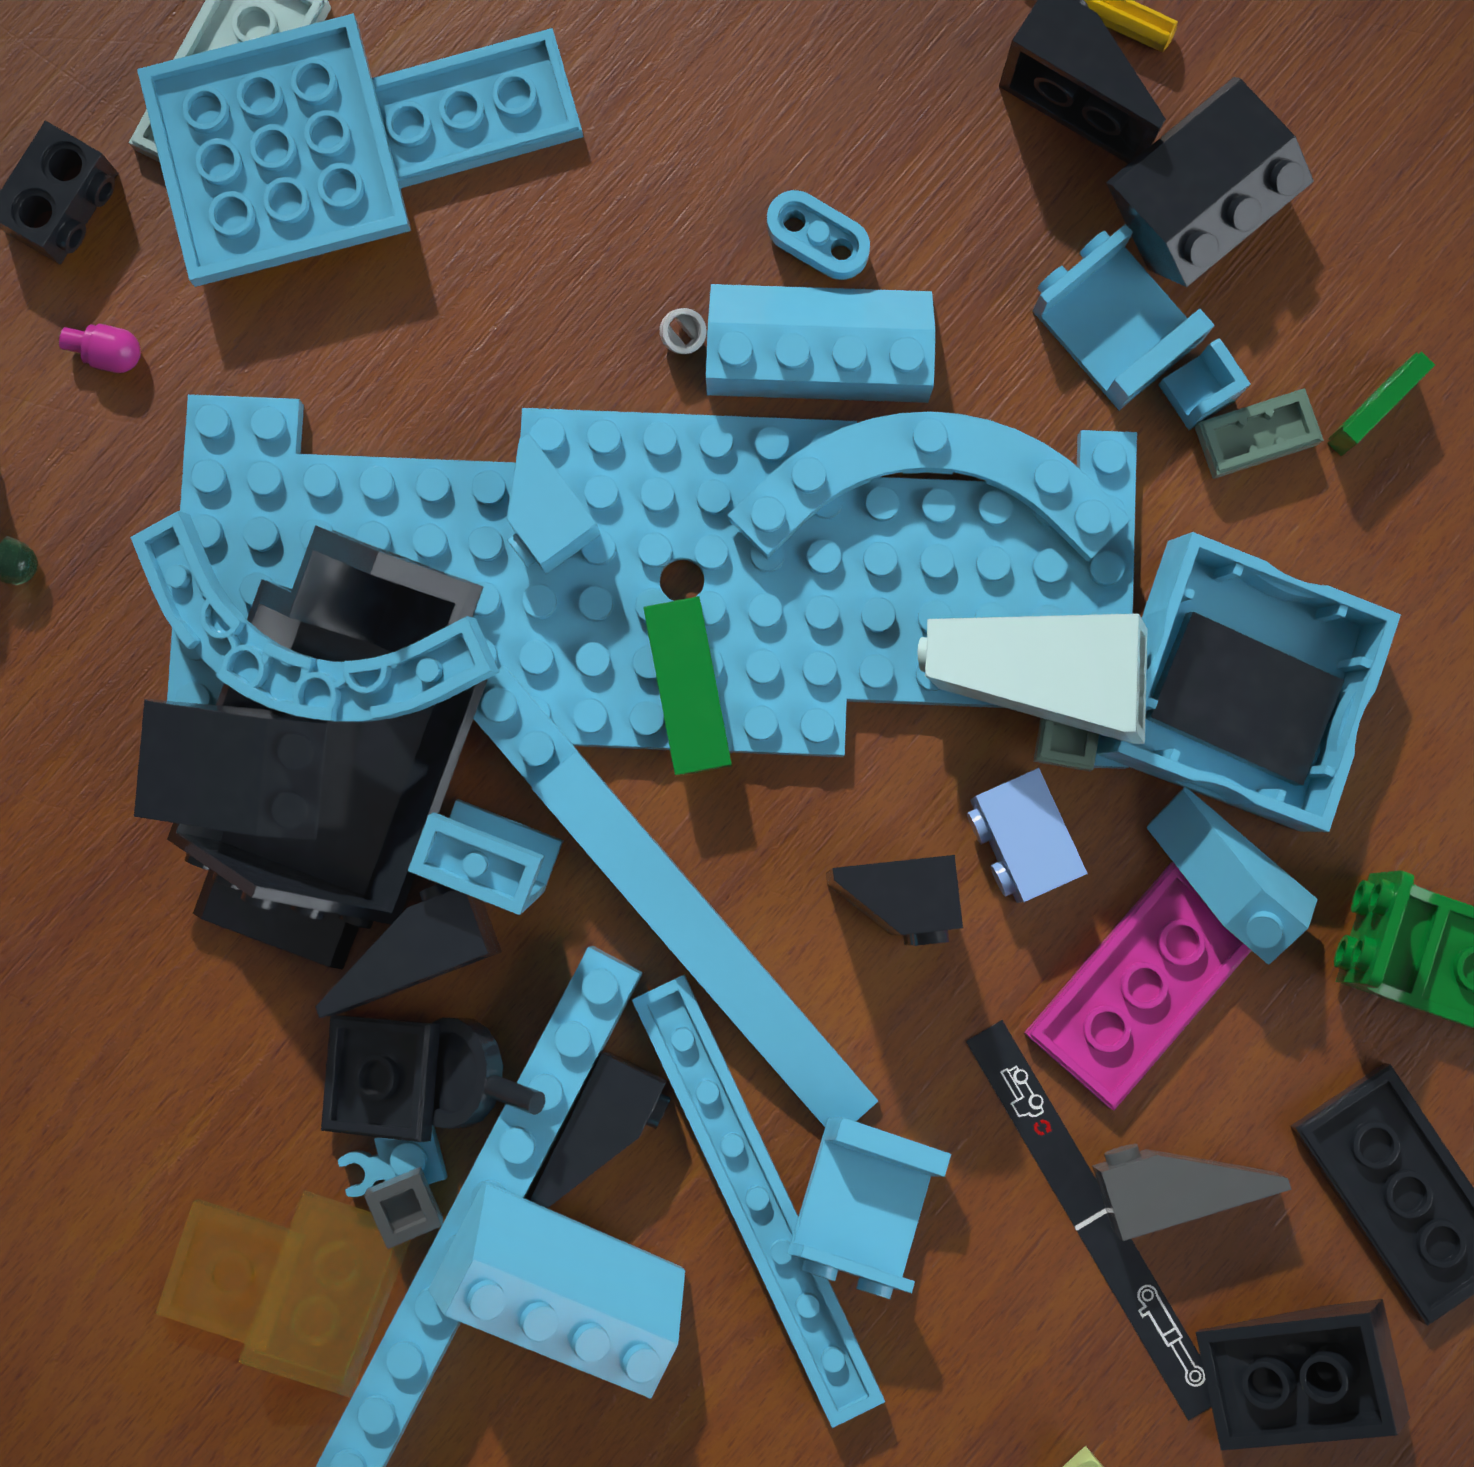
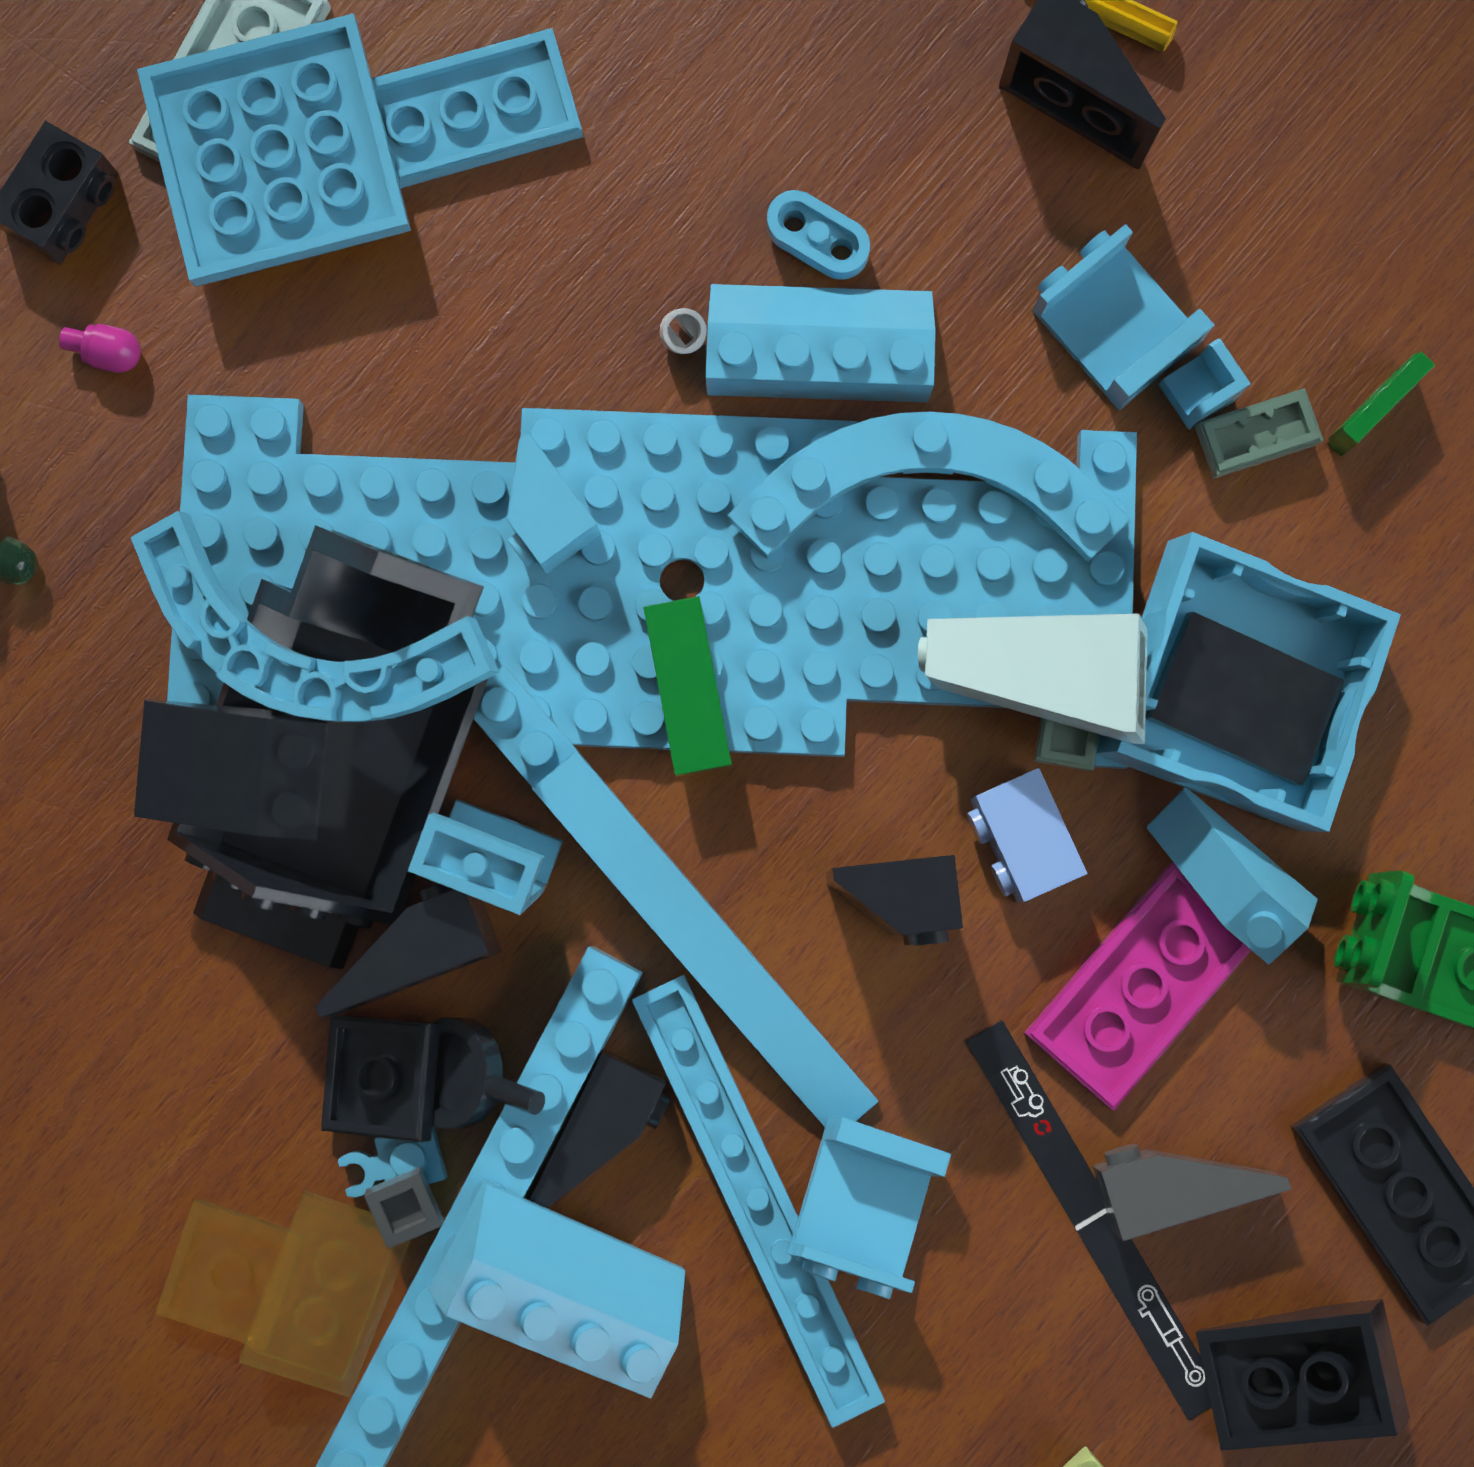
(1209, 183): black slope -> none

